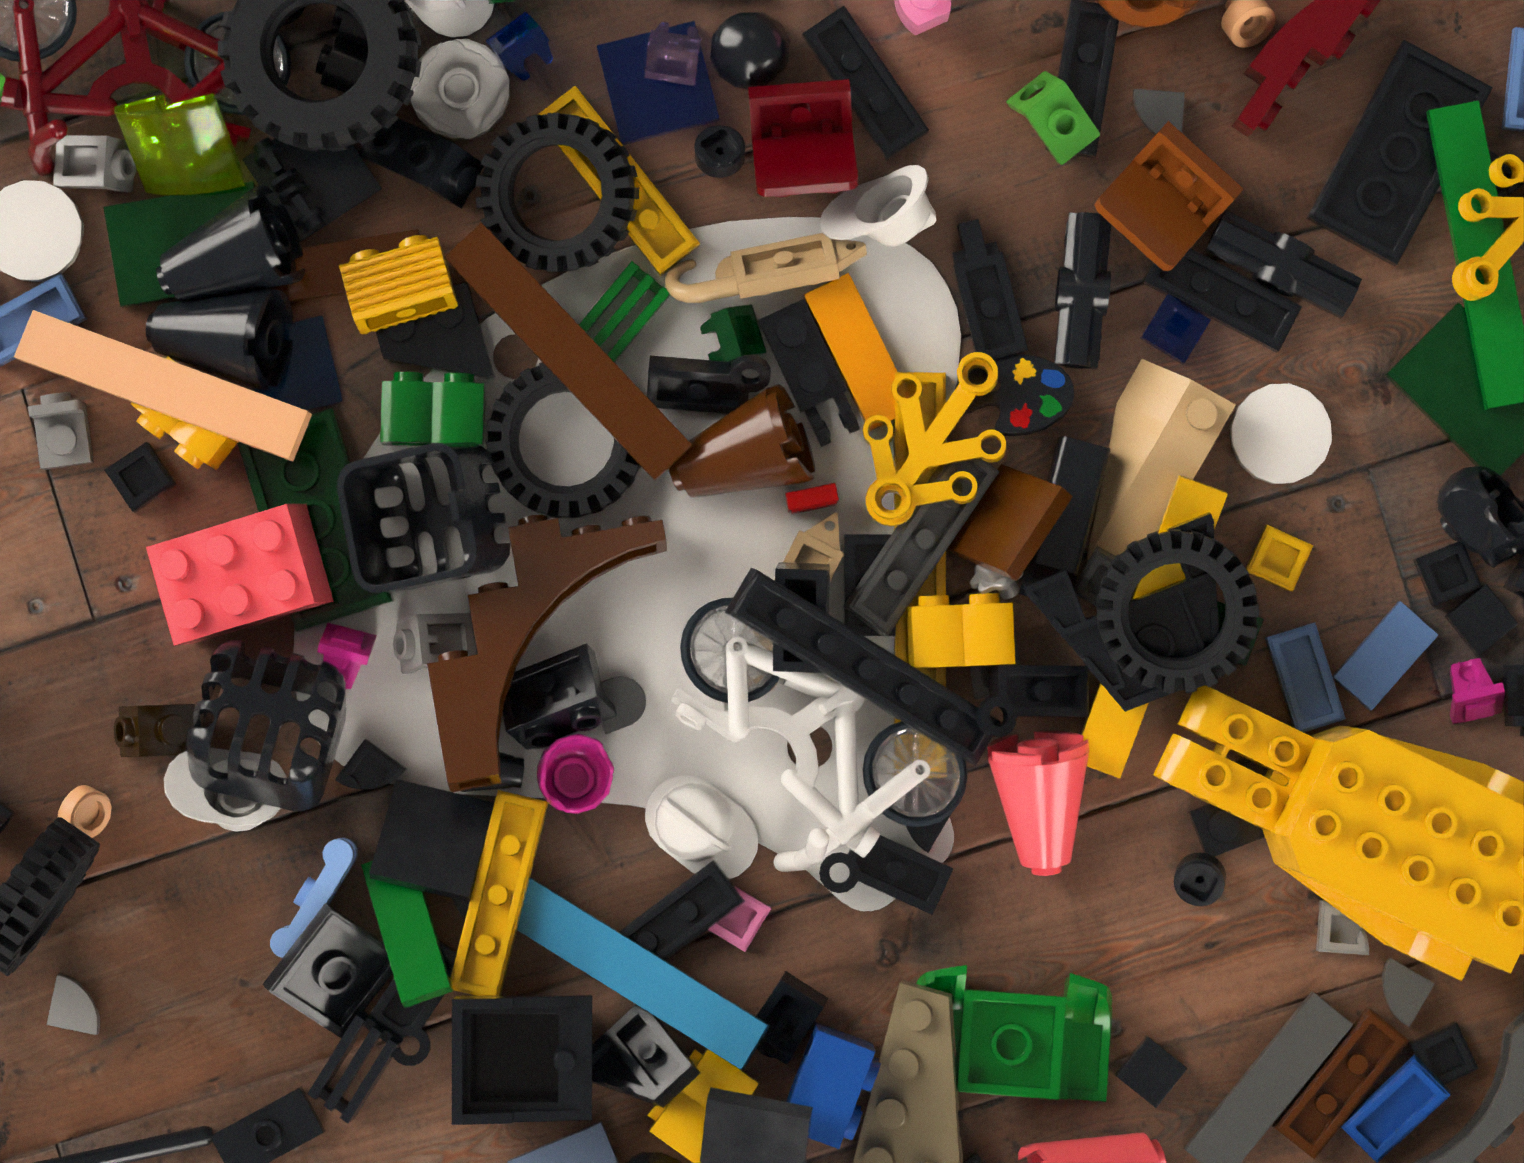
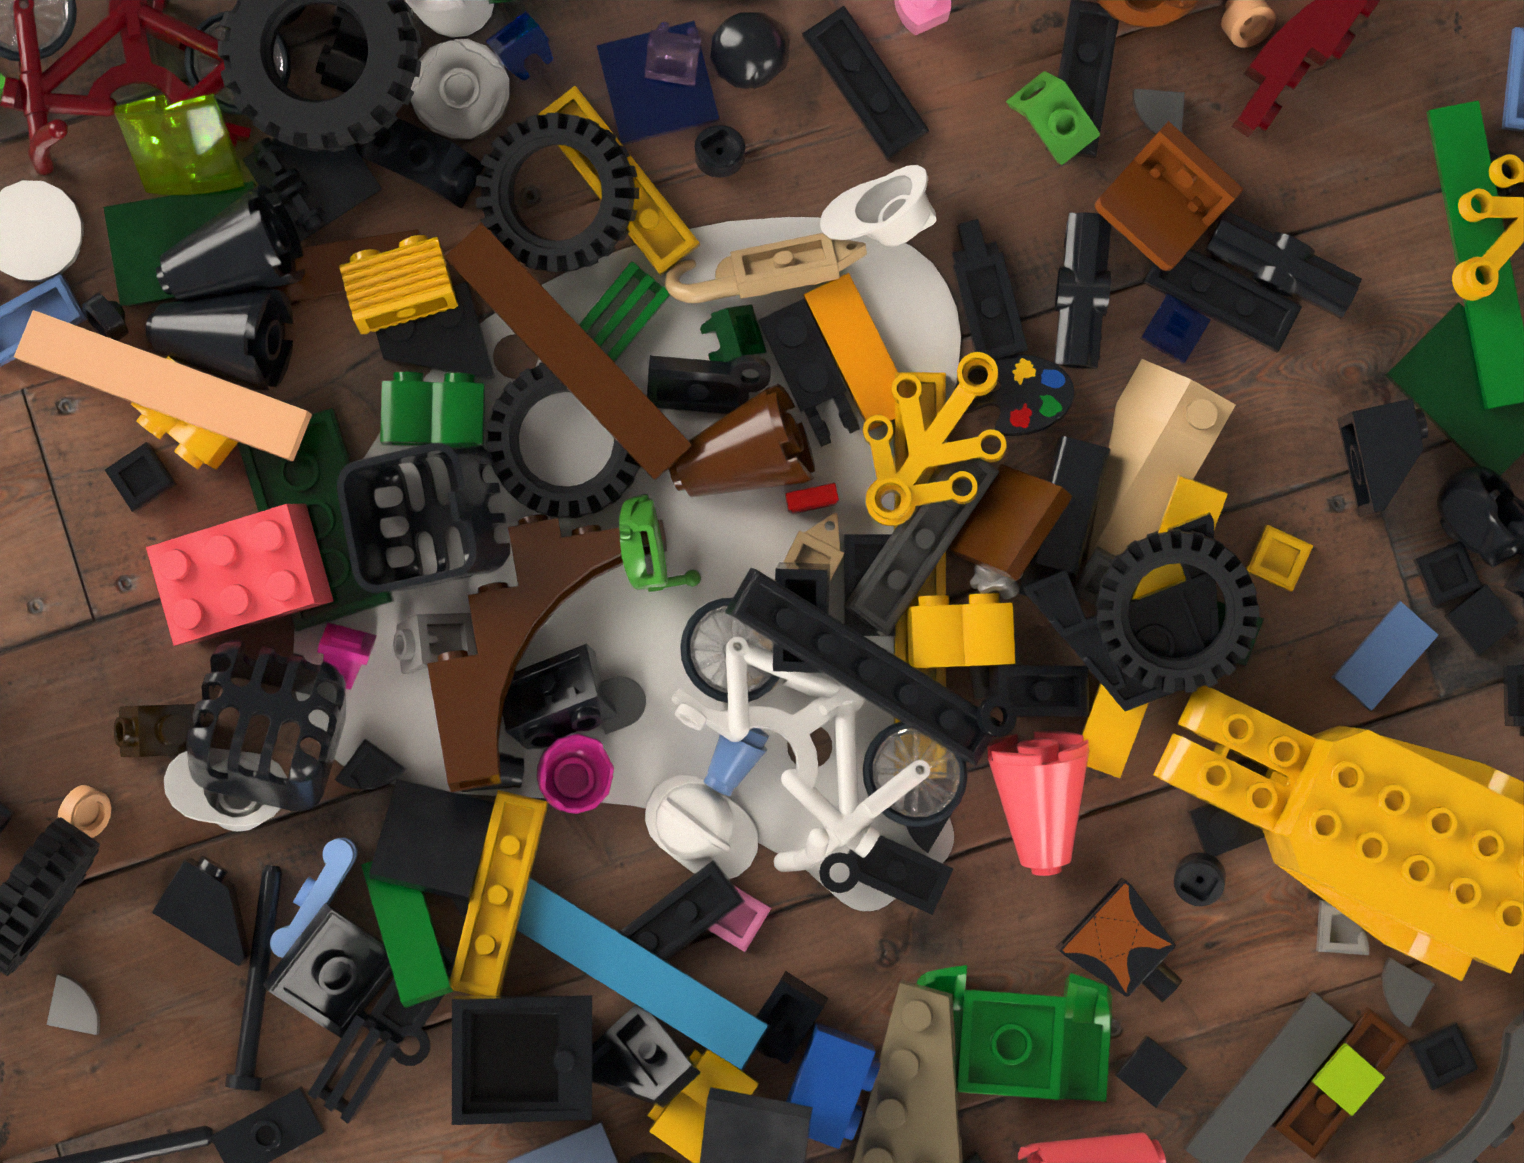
(61, 431): light grey bracket -> none
(94, 163): light grey bracket -> none
(105, 317): none -> black tile
(206, 909): none -> black slope
(254, 1001): none -> black bar
(311, 372): piece -> none
(640, 515): none -> bright green helmet
(735, 760): none -> medium blue cone
(803, 138): dark red bracket -> none
(1123, 944): none -> torso
(1280, 433): white tile -> none
(1305, 678): medium blue tile -> none
(1348, 1079): none -> lime tile
(1381, 450): none -> black slope
(1389, 161): black tile -> none
(1396, 1108): blue tile -> none
(1474, 692): dark pink brick -> none

